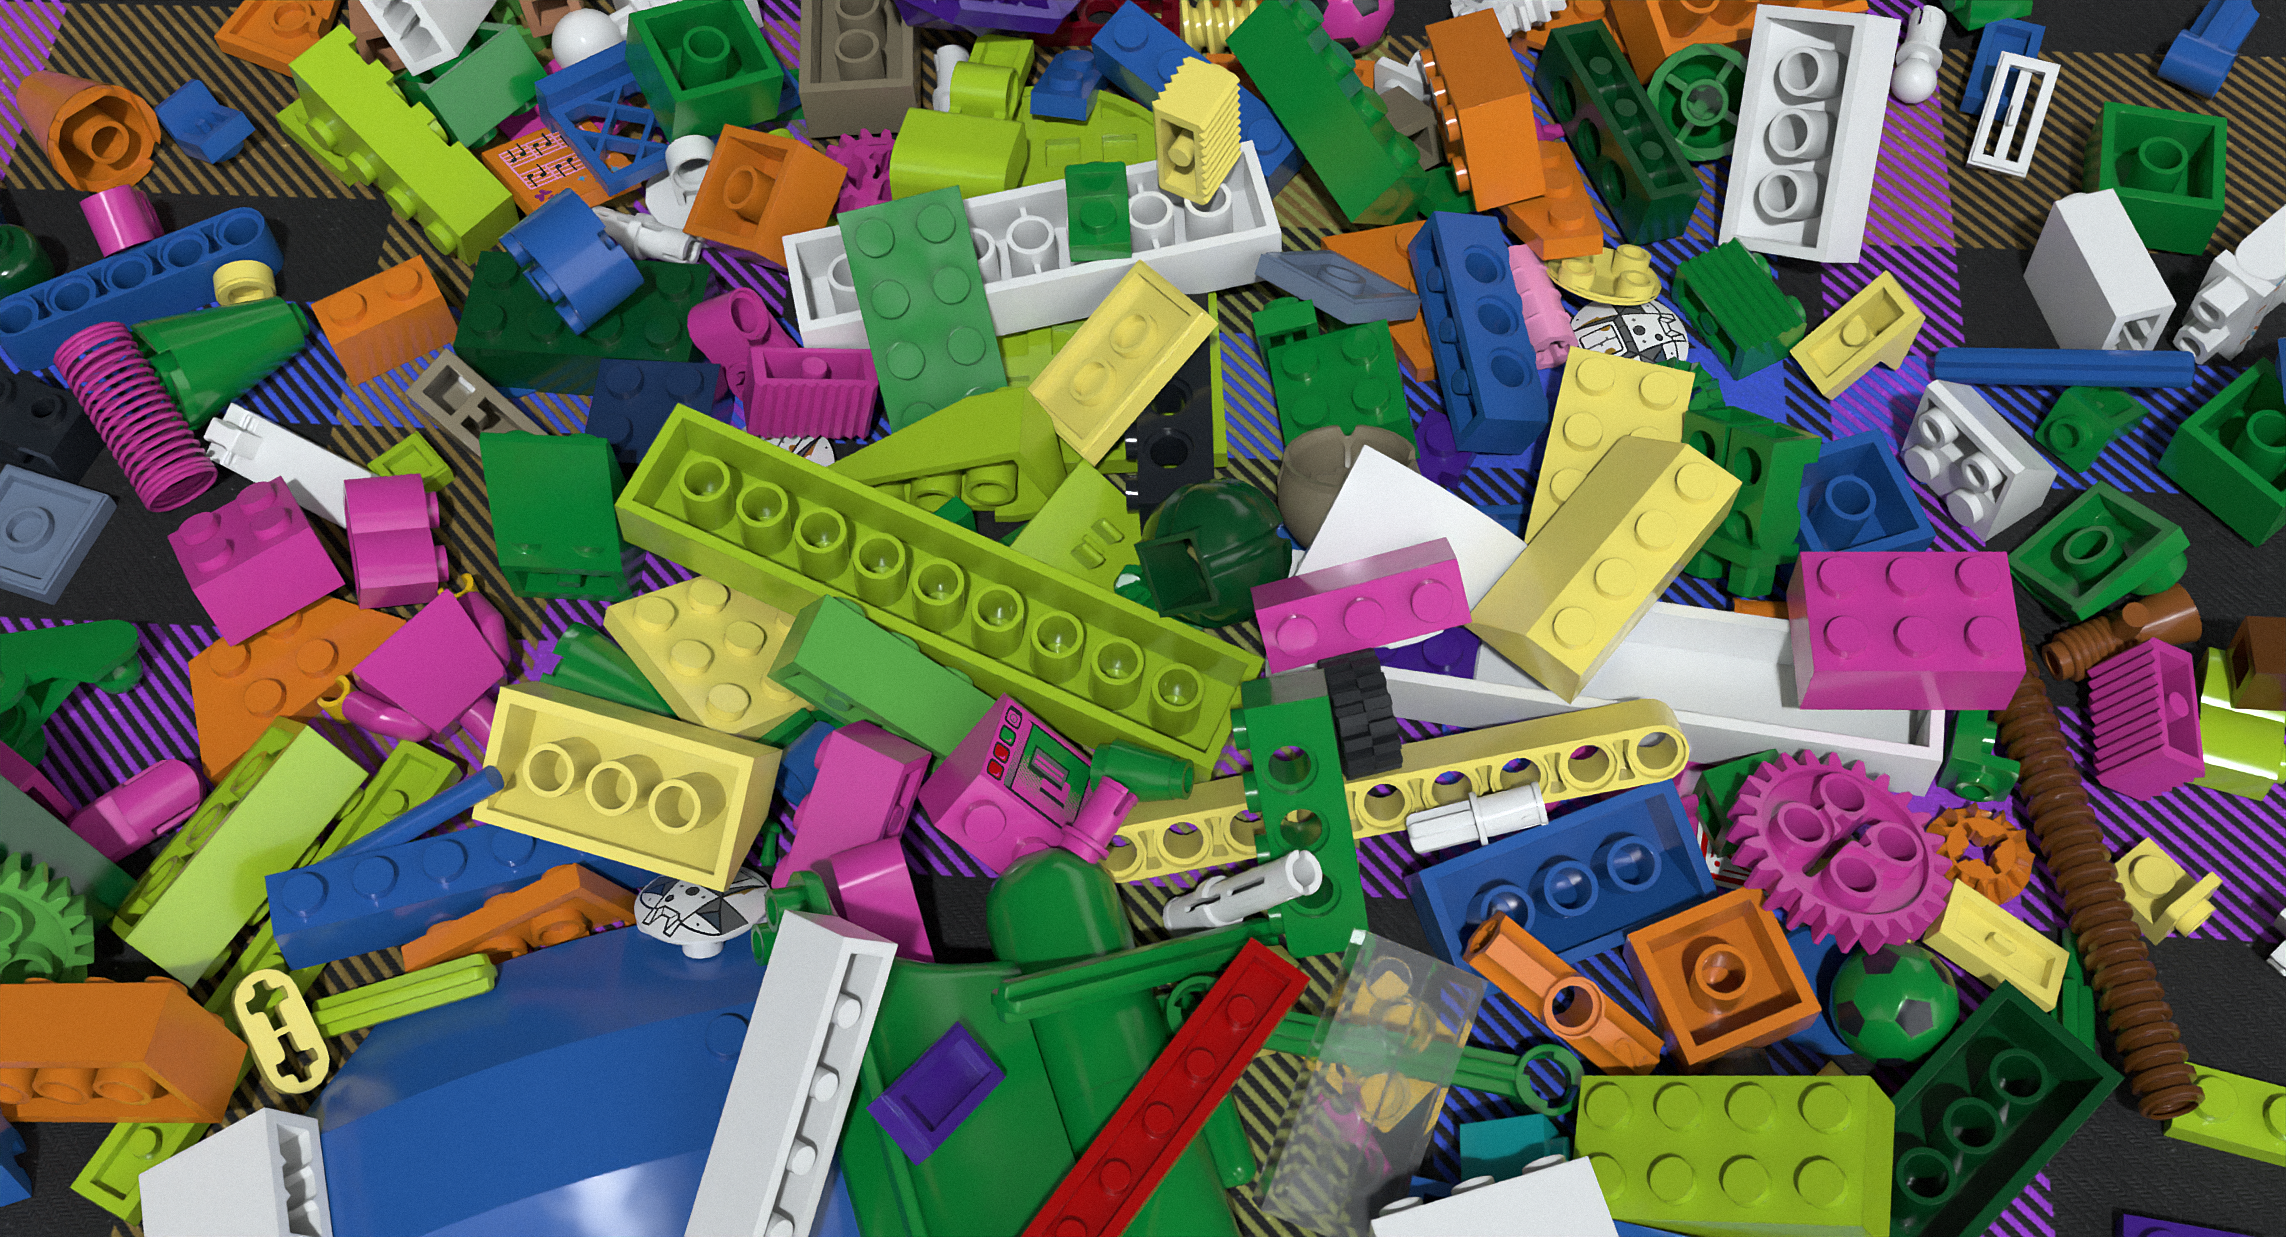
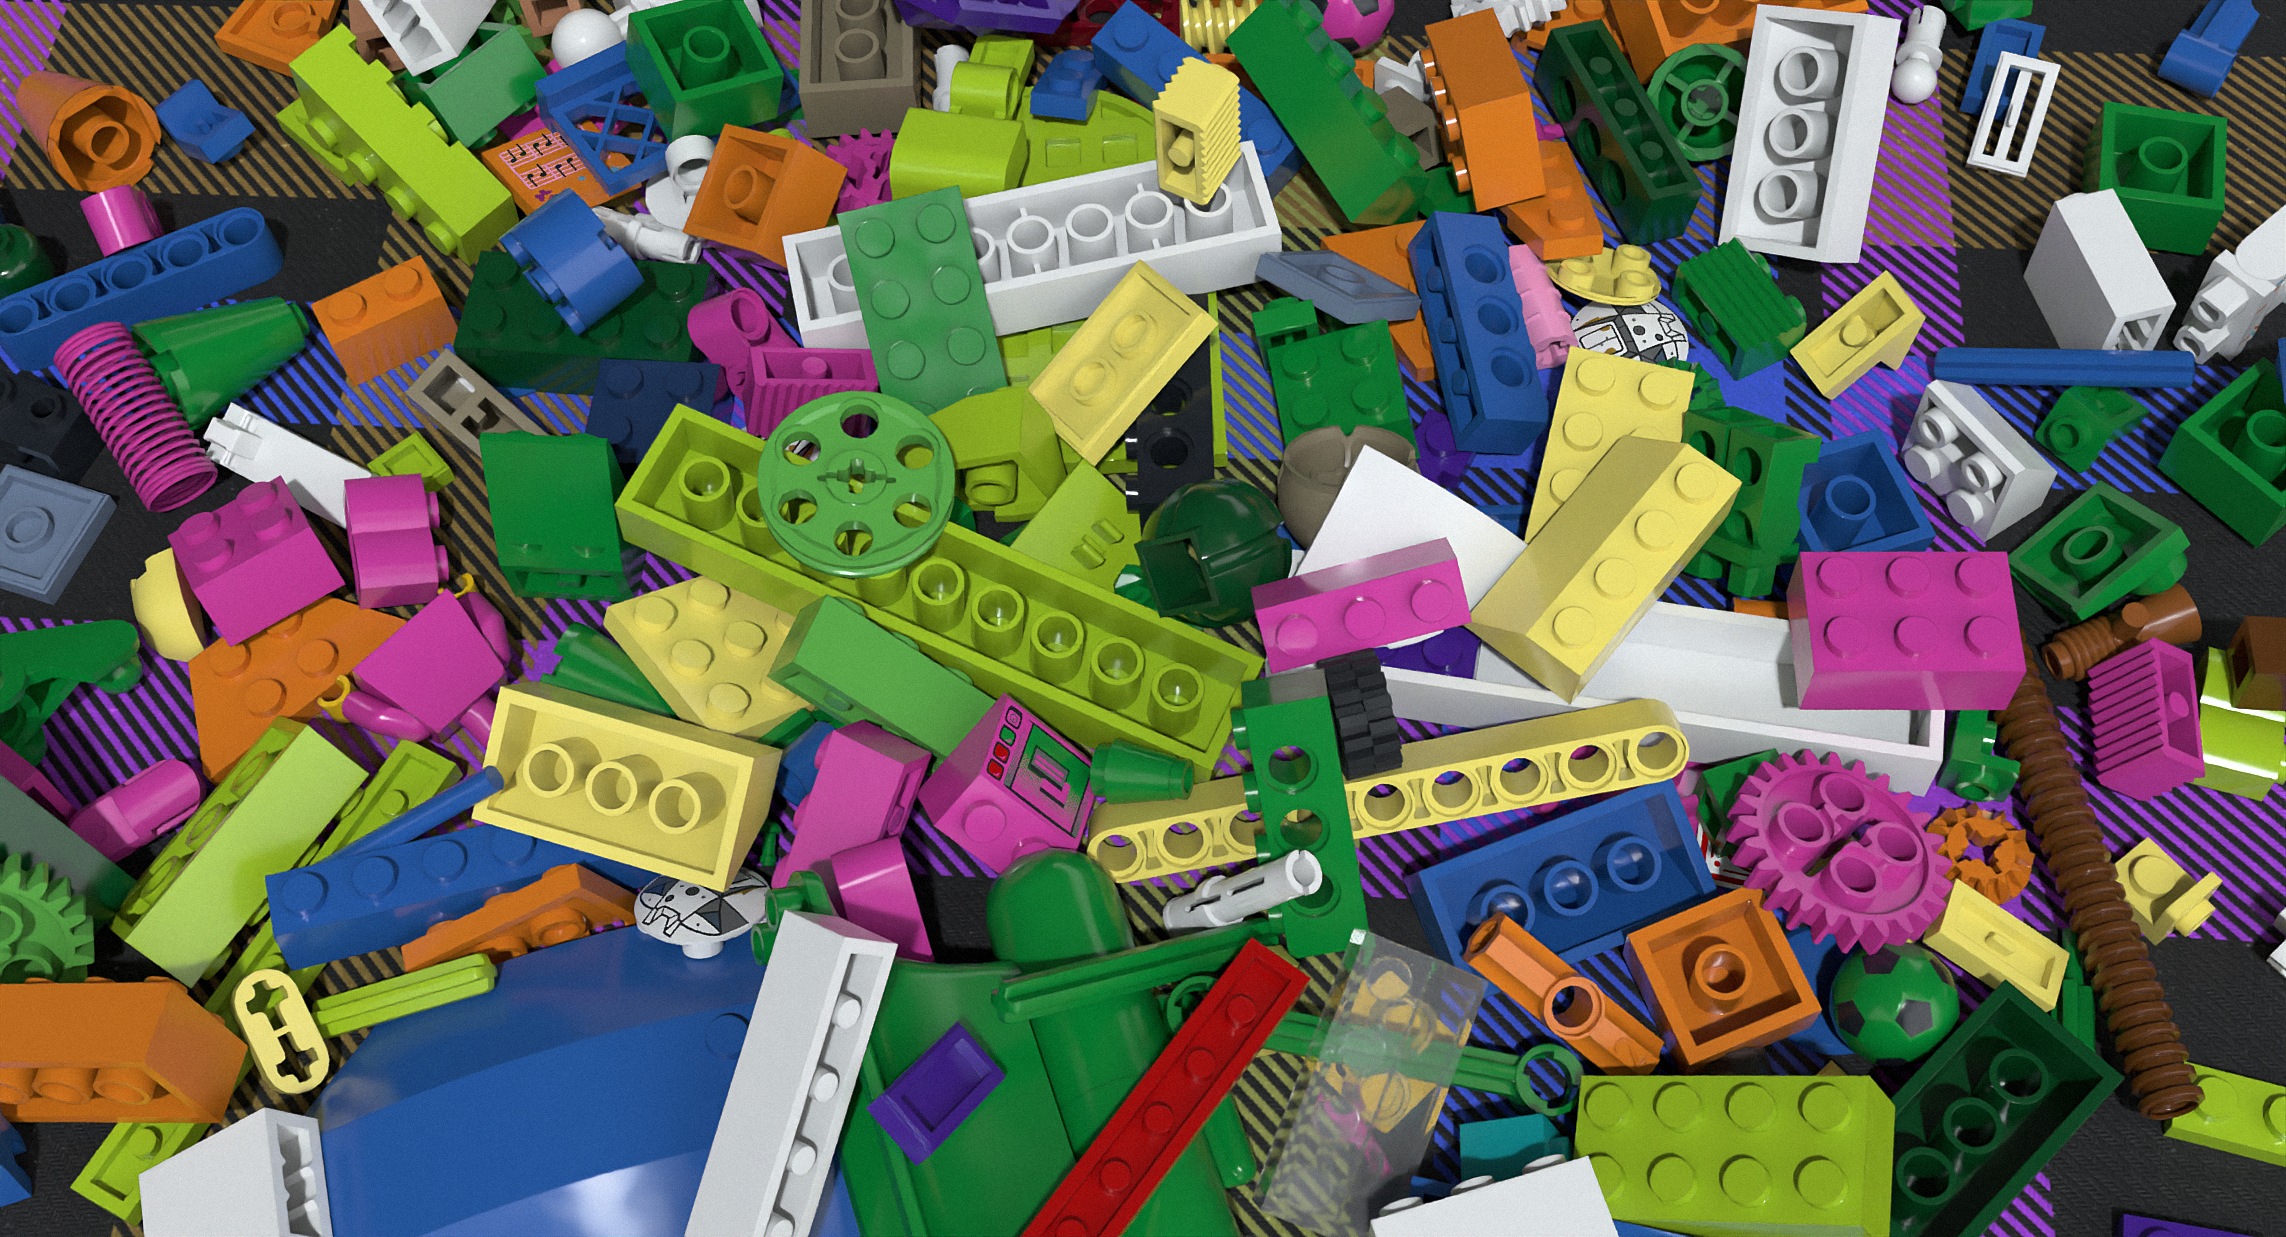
(168, 609): none -> light yellow brick
(243, 282): light yellow tile -> none
(885, 486): none -> bright green wedge
(1098, 211): green bracket -> none
(1098, 821): dark pink pin -> none
(1477, 818): white axle -> none

